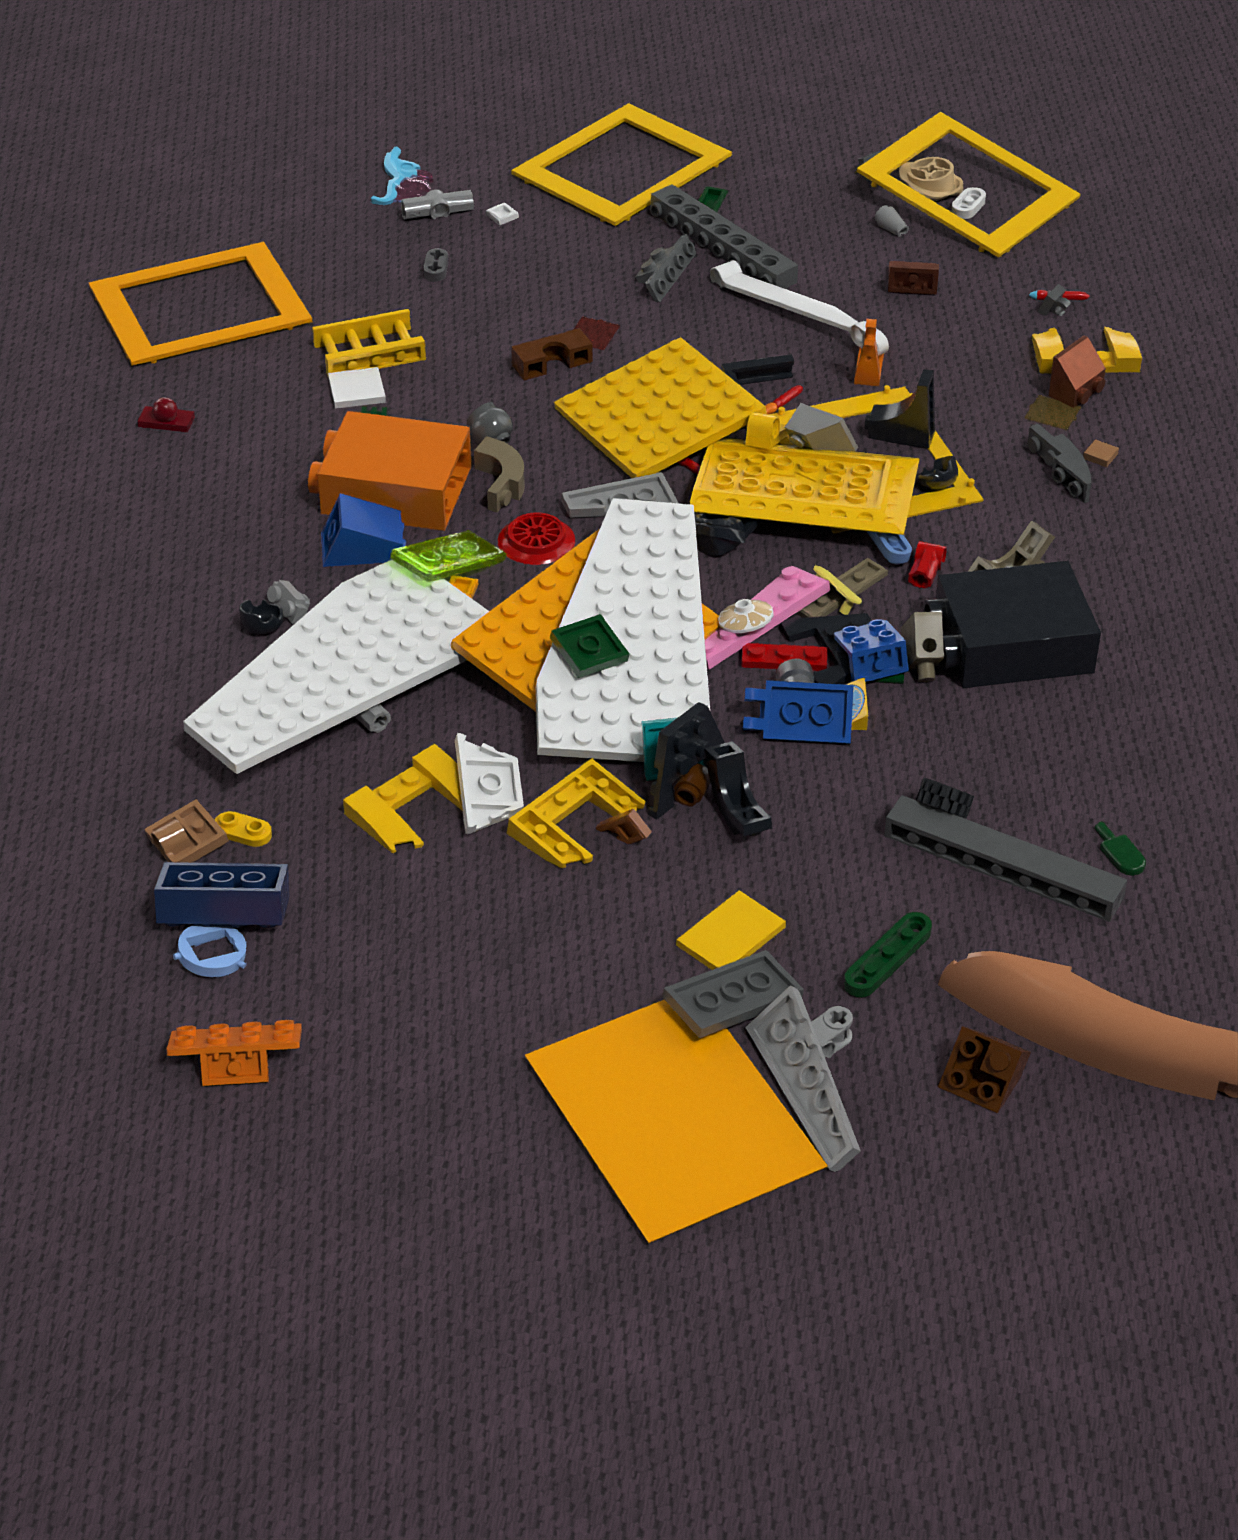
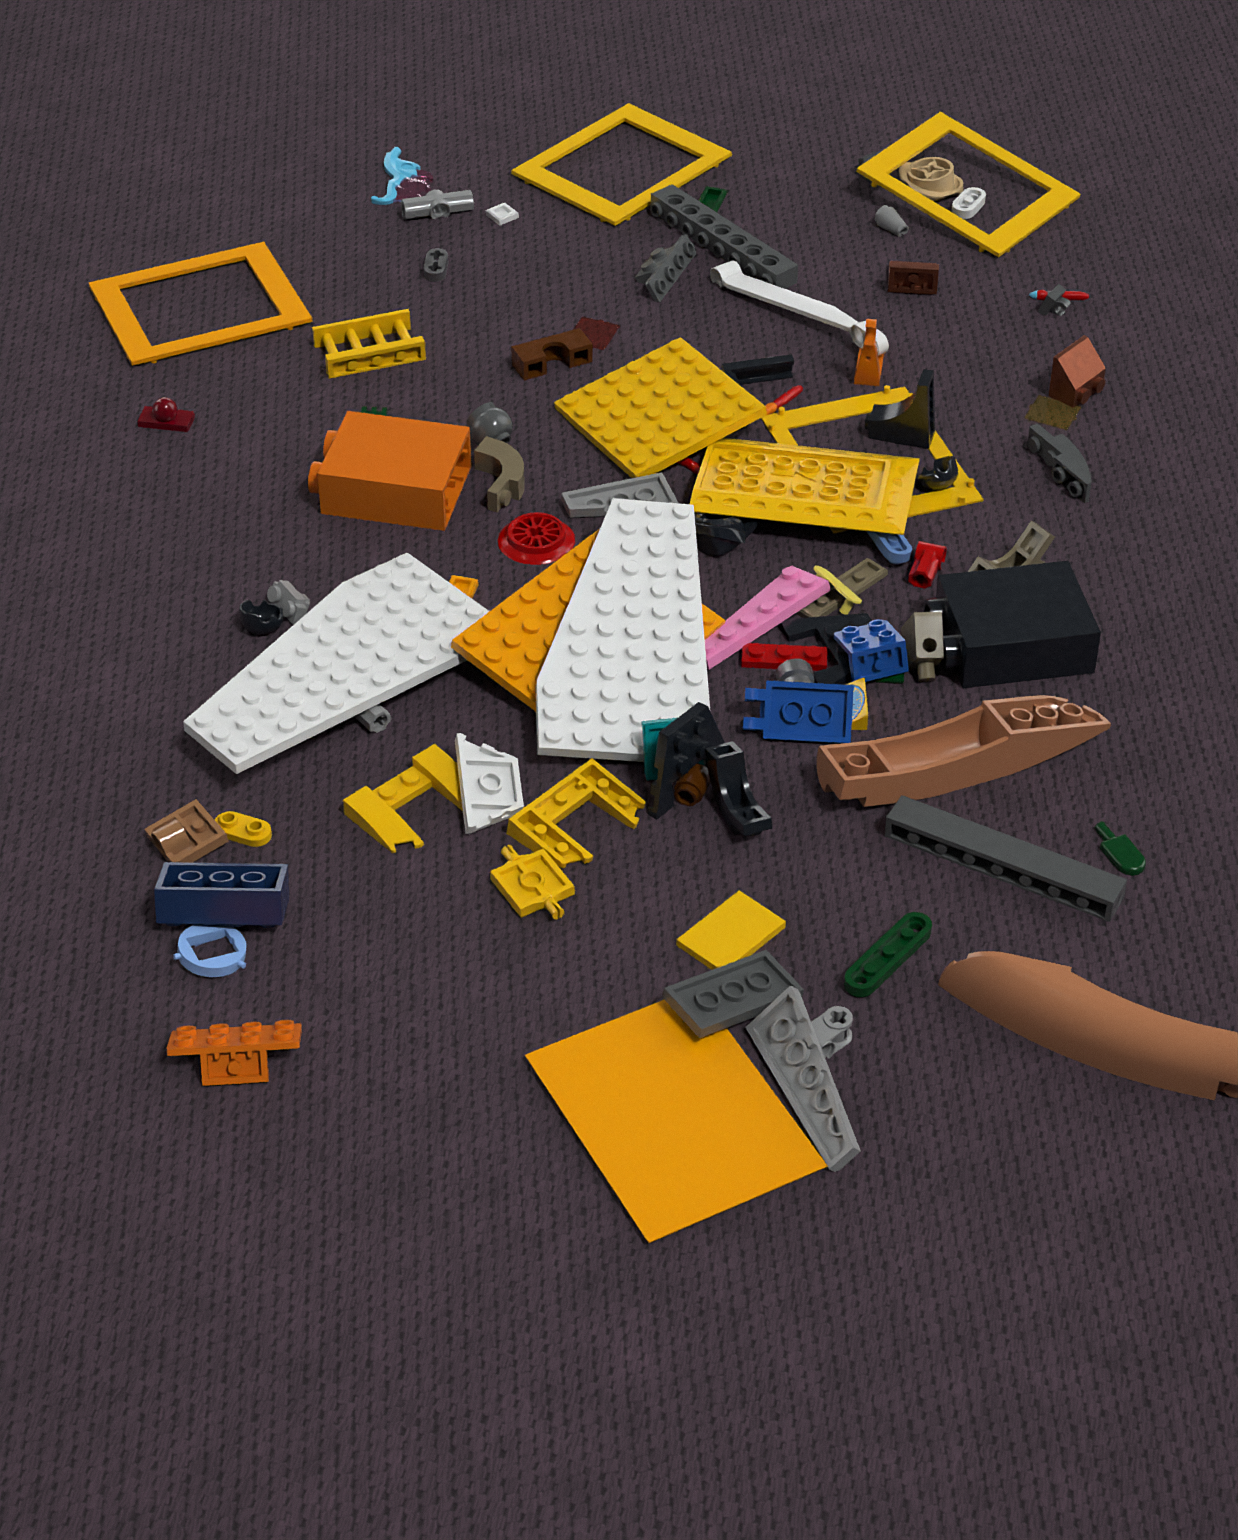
(356, 387): white tile -> none
(360, 533): blue slope -> none
(448, 556): clear neon green tile -> none
(532, 882): none -> yellow plate
(589, 646): dark green tile -> none
(627, 825): dark orange tile -> none
(745, 616): dish -> none
(764, 431): yellow plate -> none
(819, 430): light grey slope -> none
(945, 797): black tyre -> none
(958, 752): none -> nougat slope
(983, 1069): reddish brown slope -> none
(1101, 453): medium nougat tile -> none
(1122, 354): yellow wedge -> none

